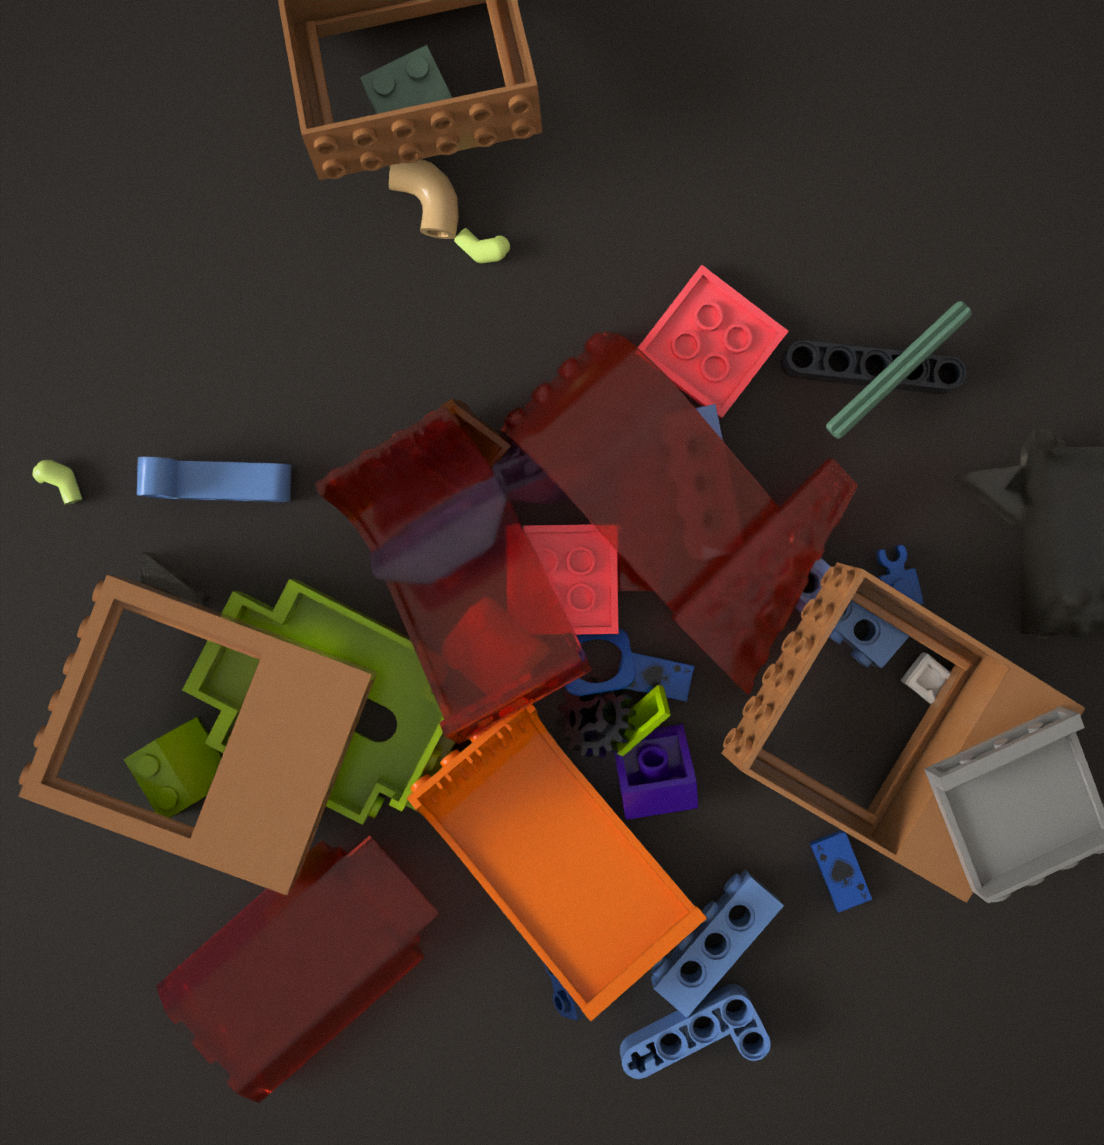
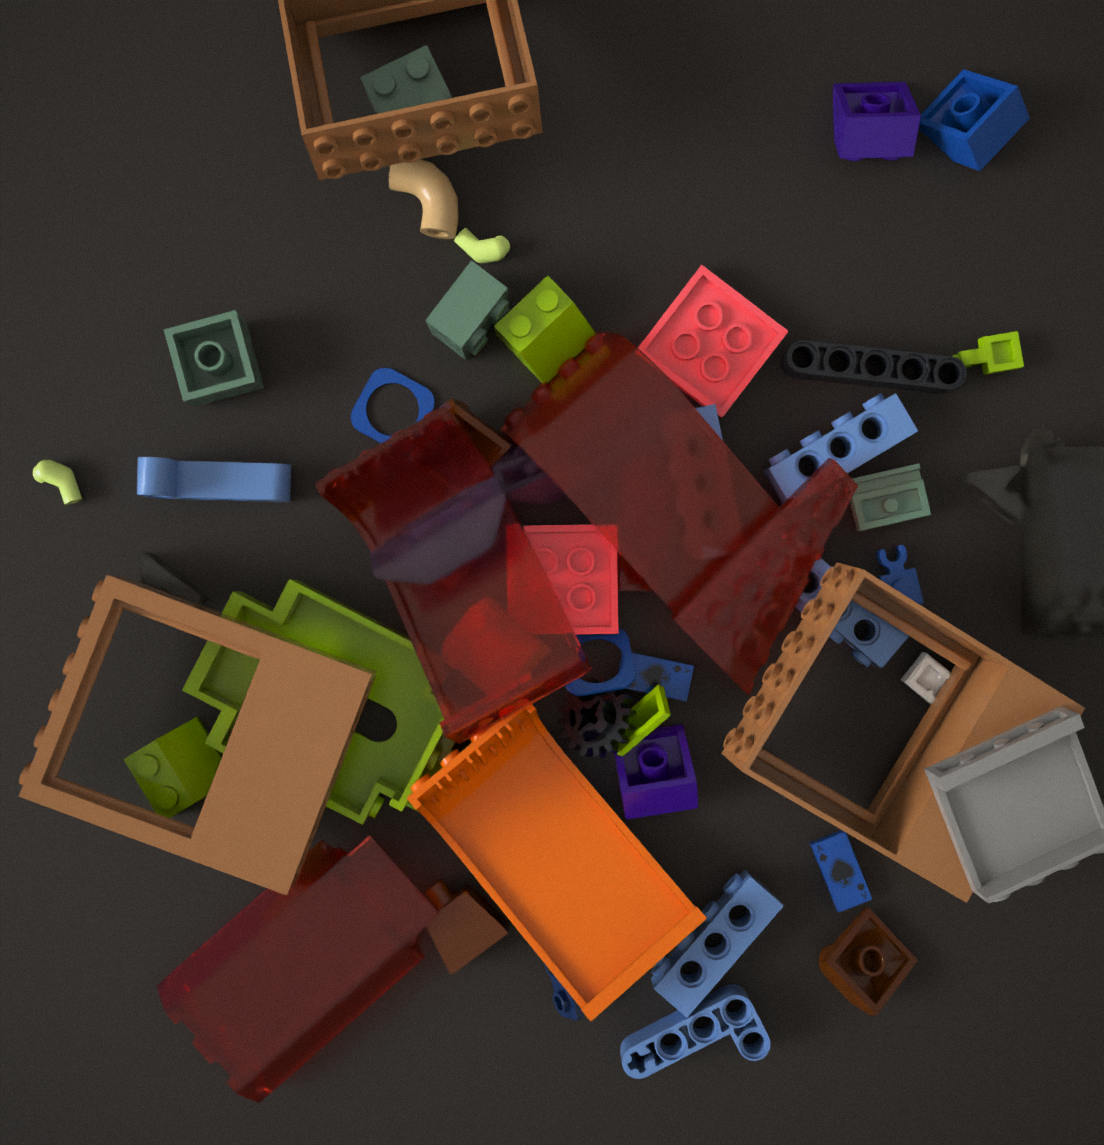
(214, 358): none -> sand green brick
(377, 379): none -> blue piece
(464, 924): none -> reddish brown torso
(469, 311): none -> sand green brick
(544, 330): none -> lime slope
(866, 962): none -> reddish brown slope
(874, 120): none -> dark purple slope
(889, 498): none -> sand green plate
(892, 427): none -> medium blue brick
(899, 369): sand green axle -> none
(974, 118): none -> blue slope
(995, 353): none -> lime plate

